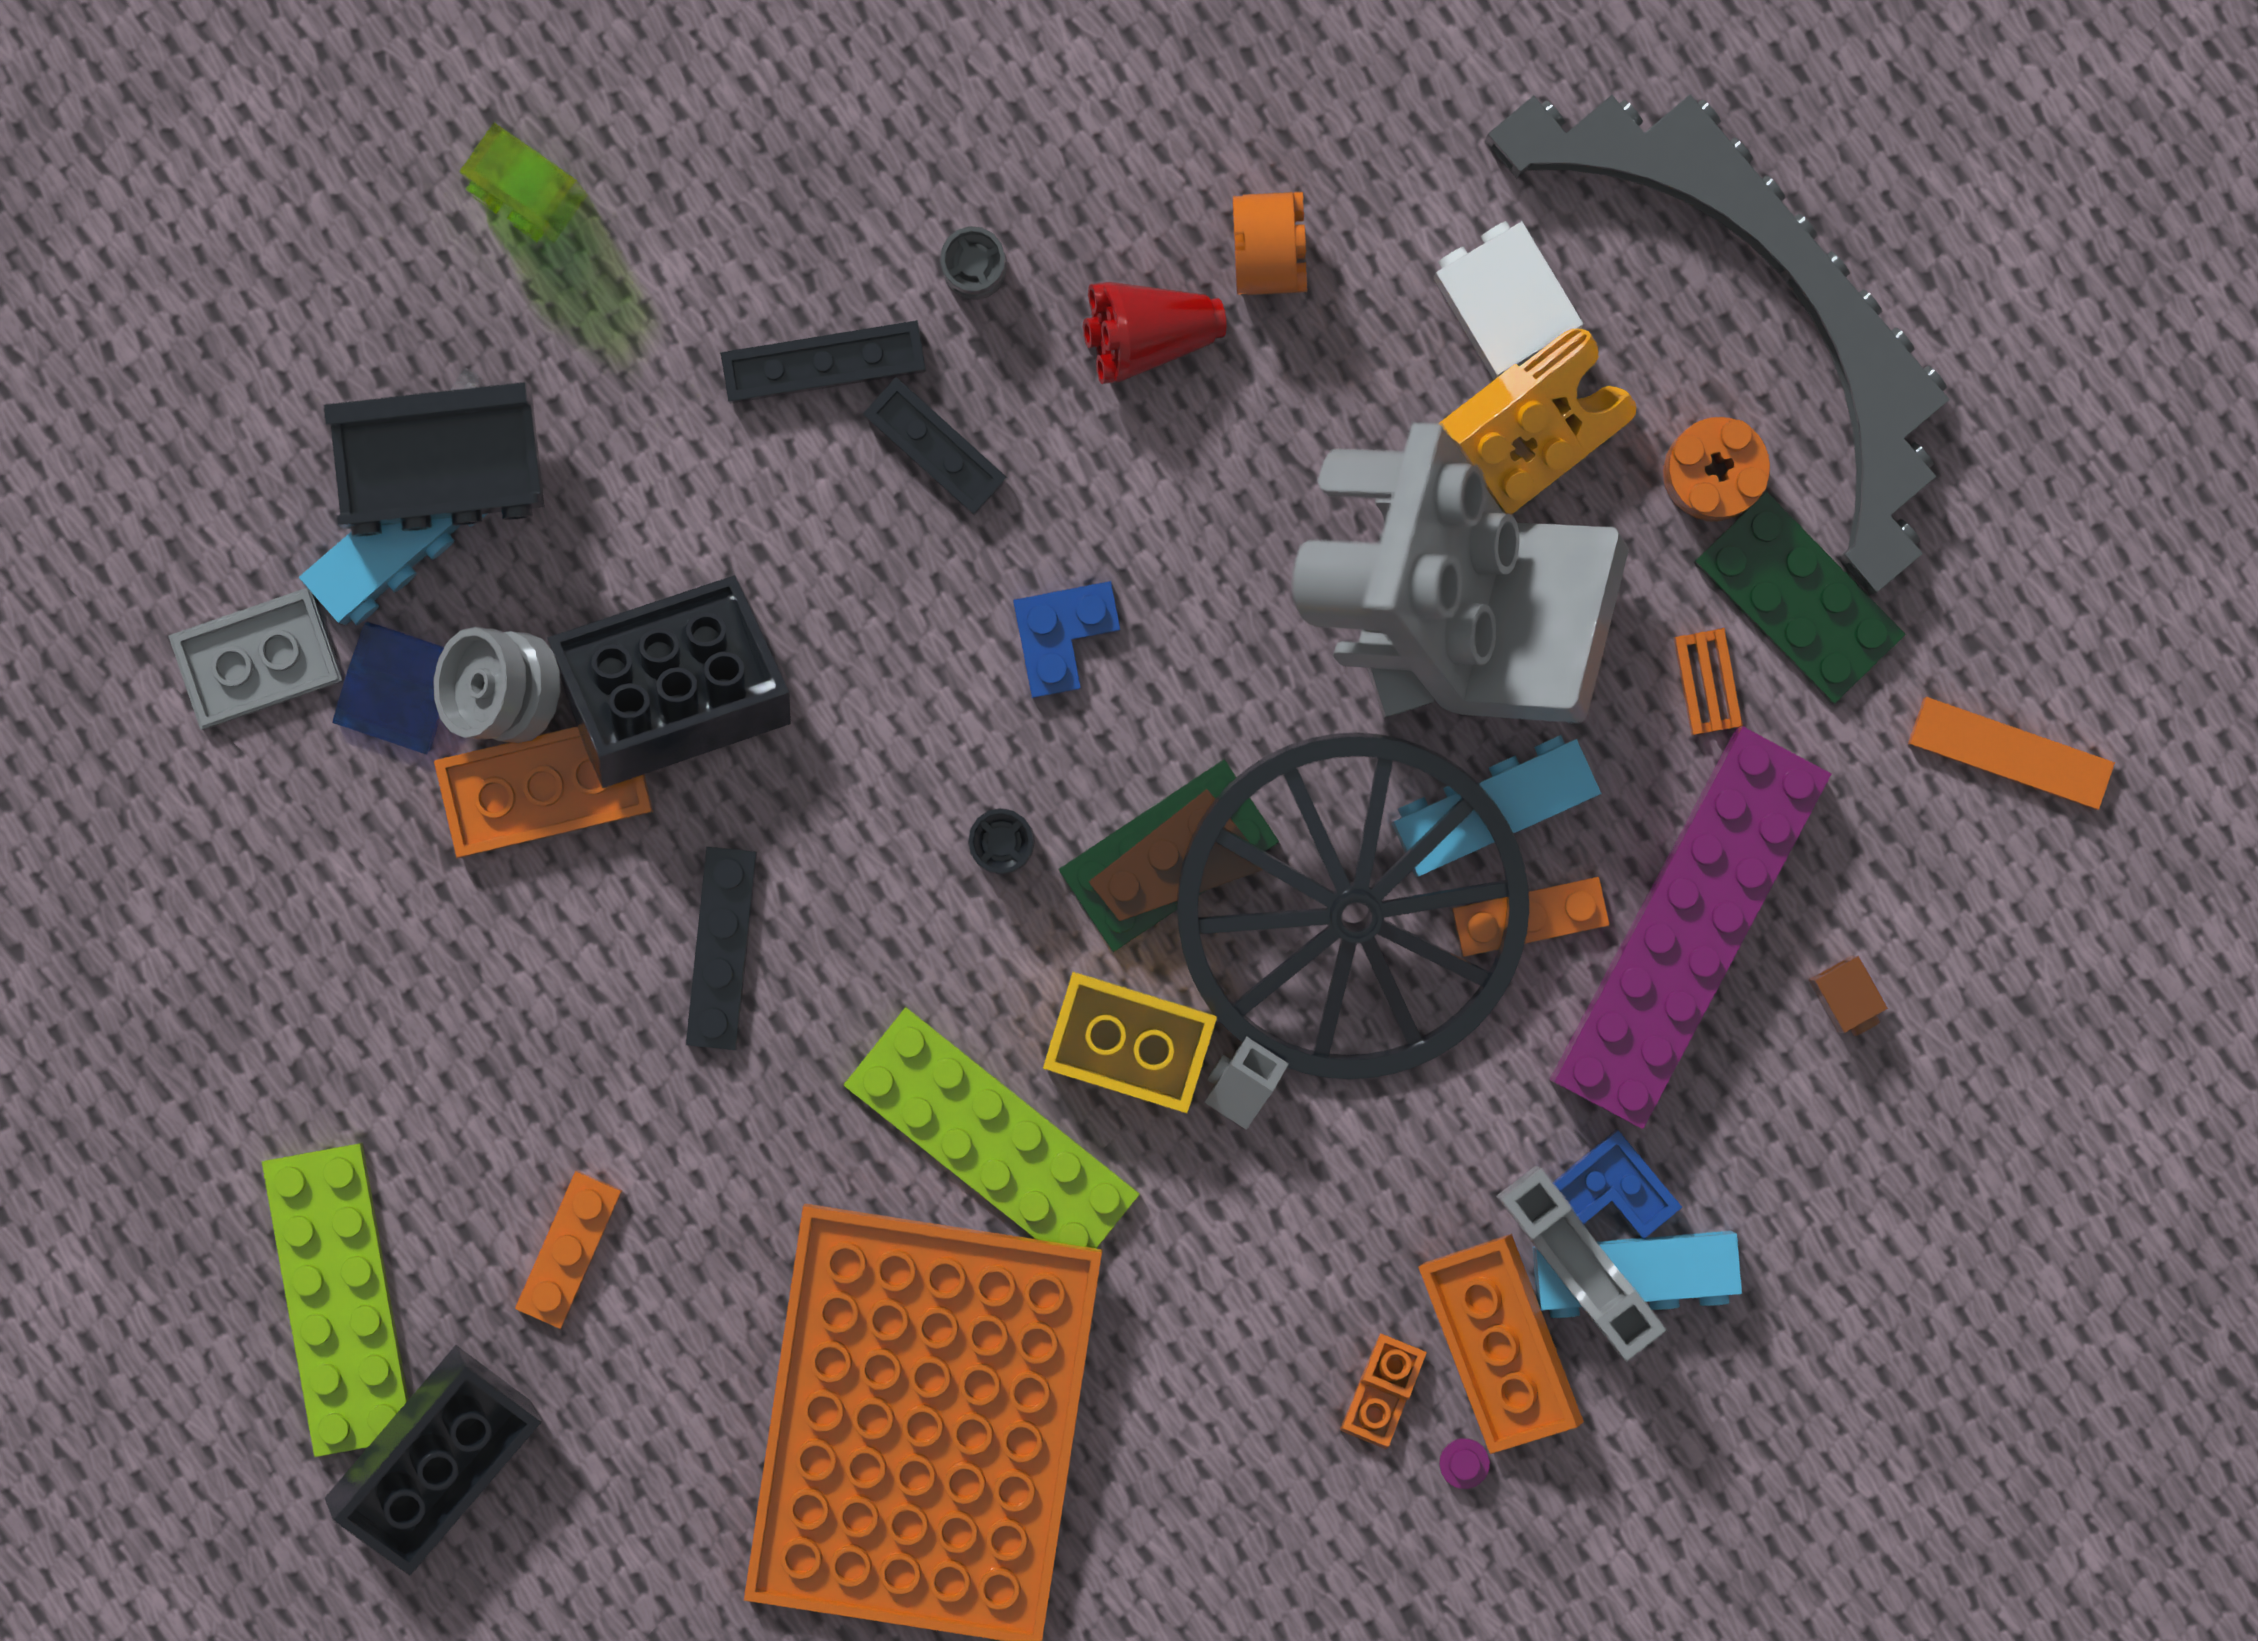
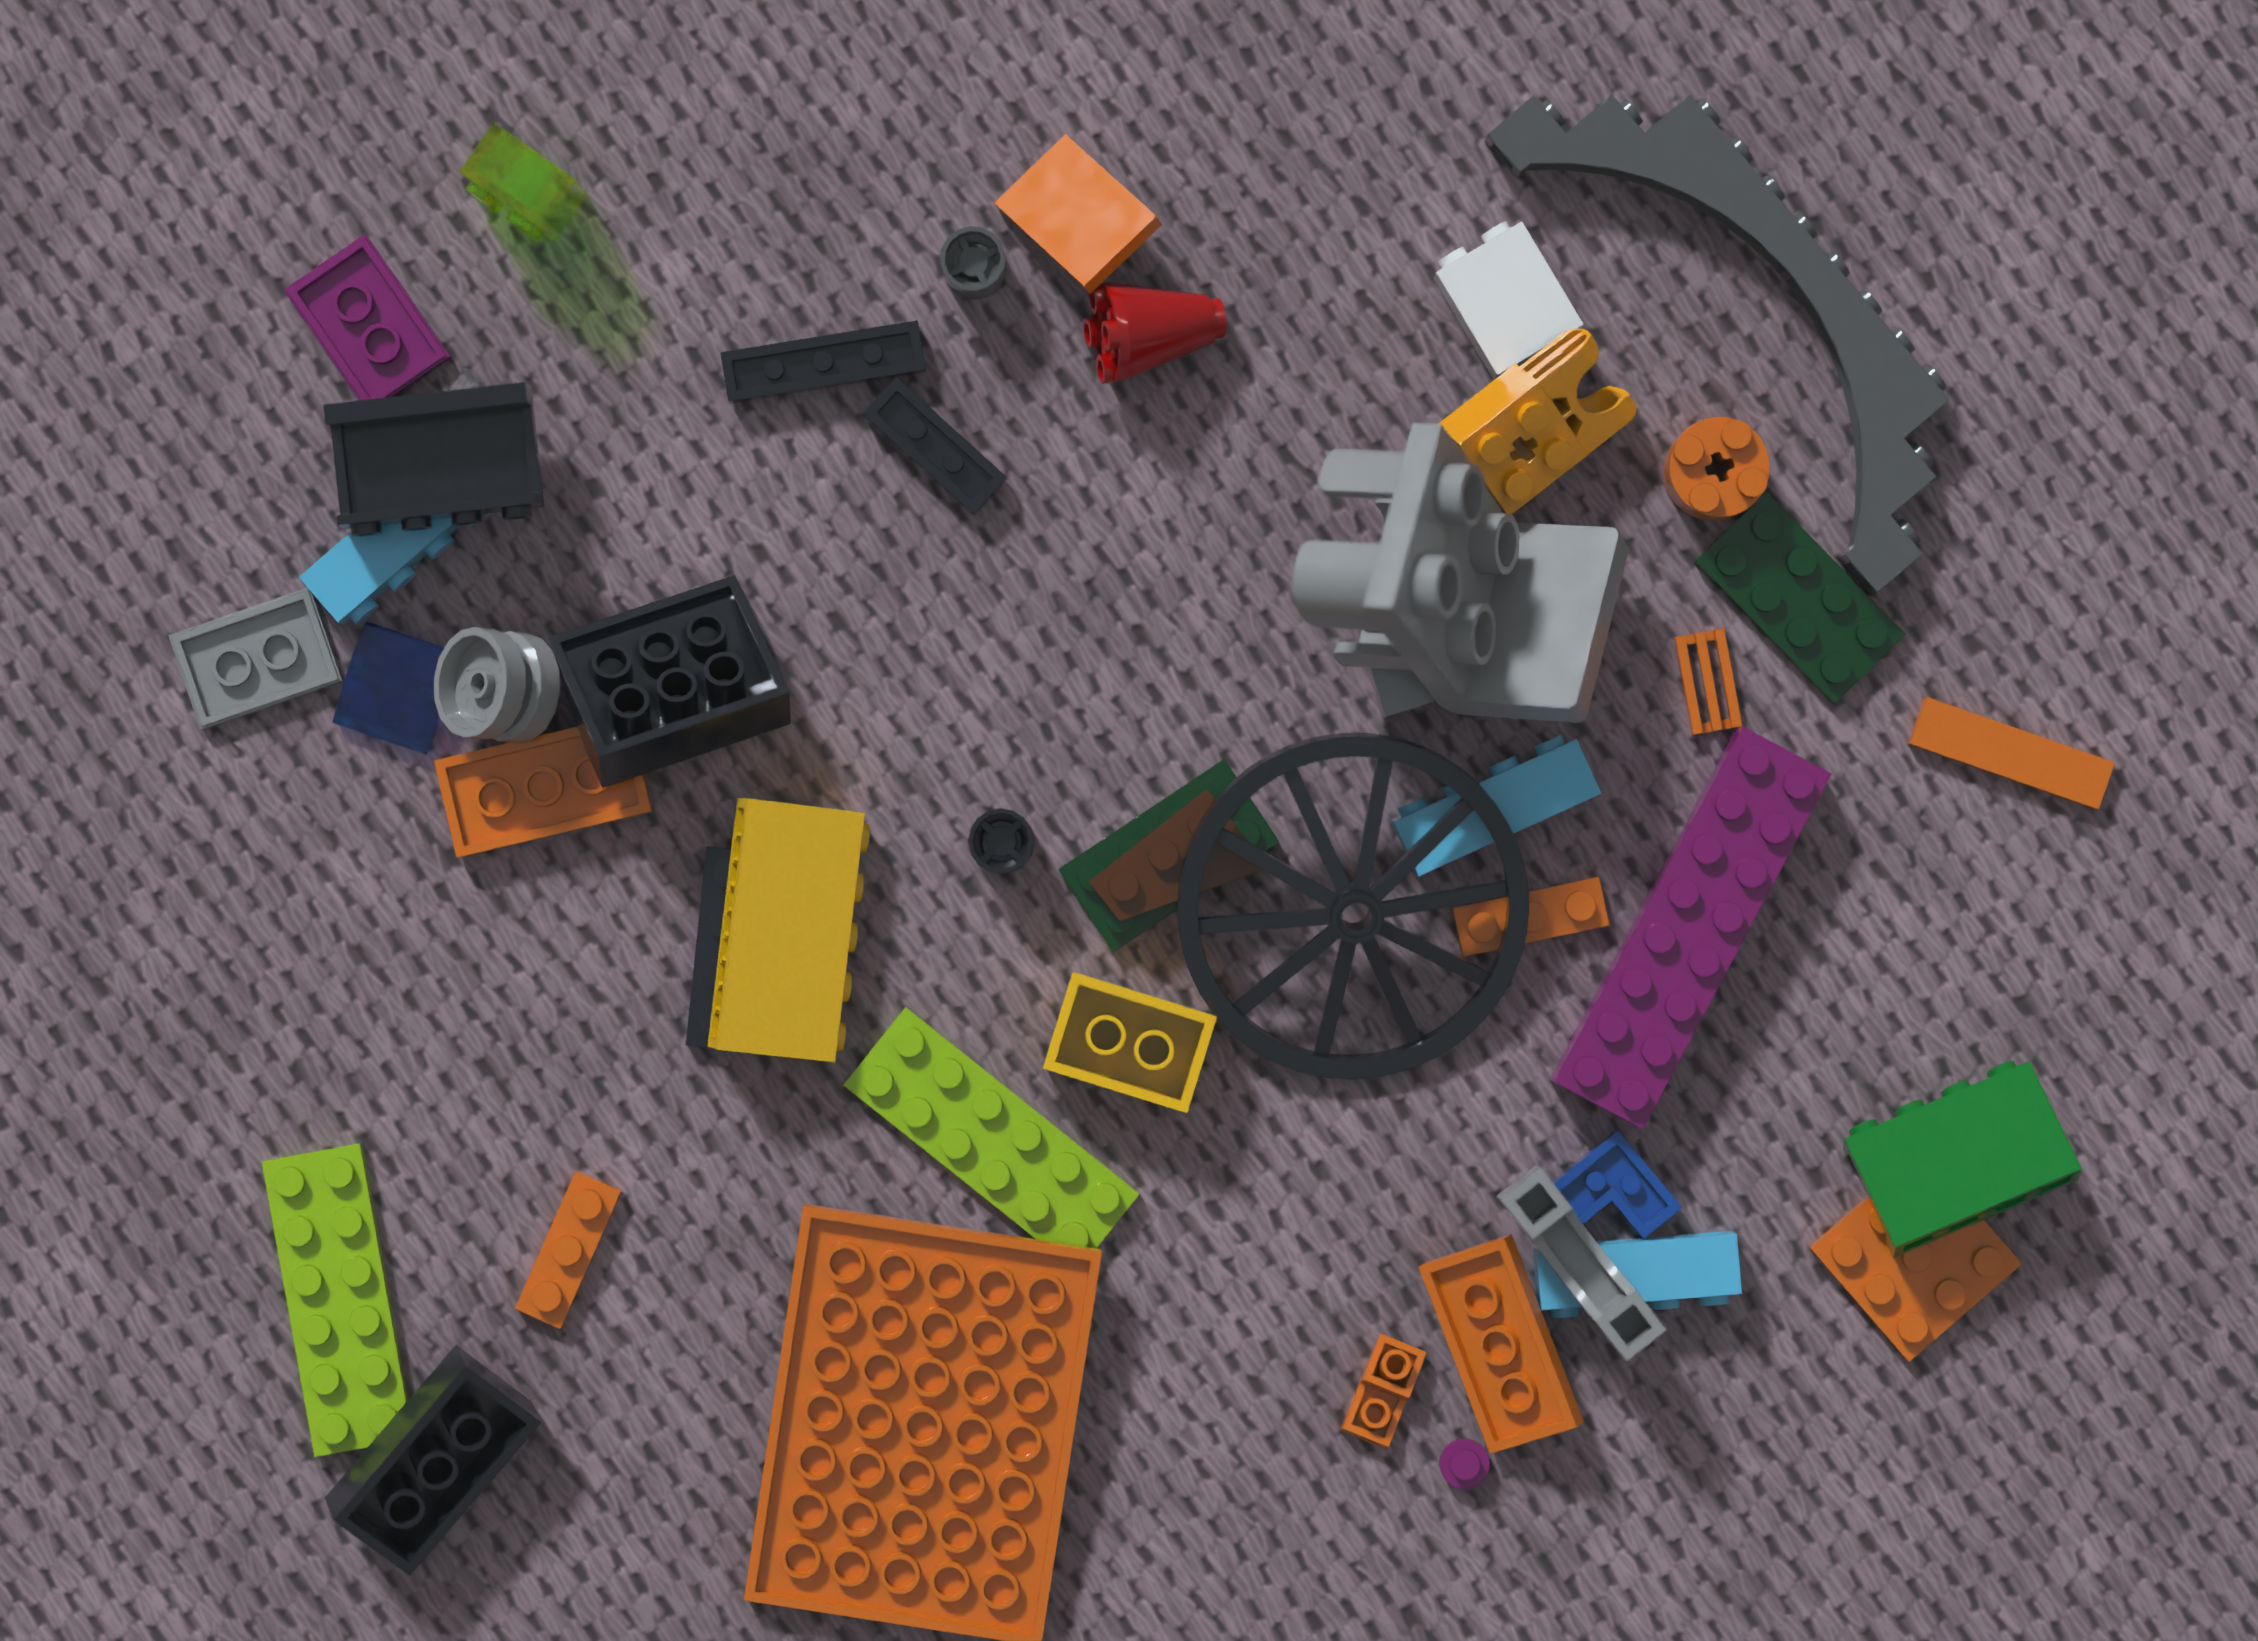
(367, 322): none -> magenta tile
(788, 930): none -> yellow brick
(1051, 623): blue plate -> none
(1078, 213): none -> orange tile
(1244, 1082): light grey brick -> none
(1269, 243): orange brick -> none
(1849, 996): dark orange brick -> none
(1921, 1290): none -> orange plate
(1962, 1156): none -> green panel

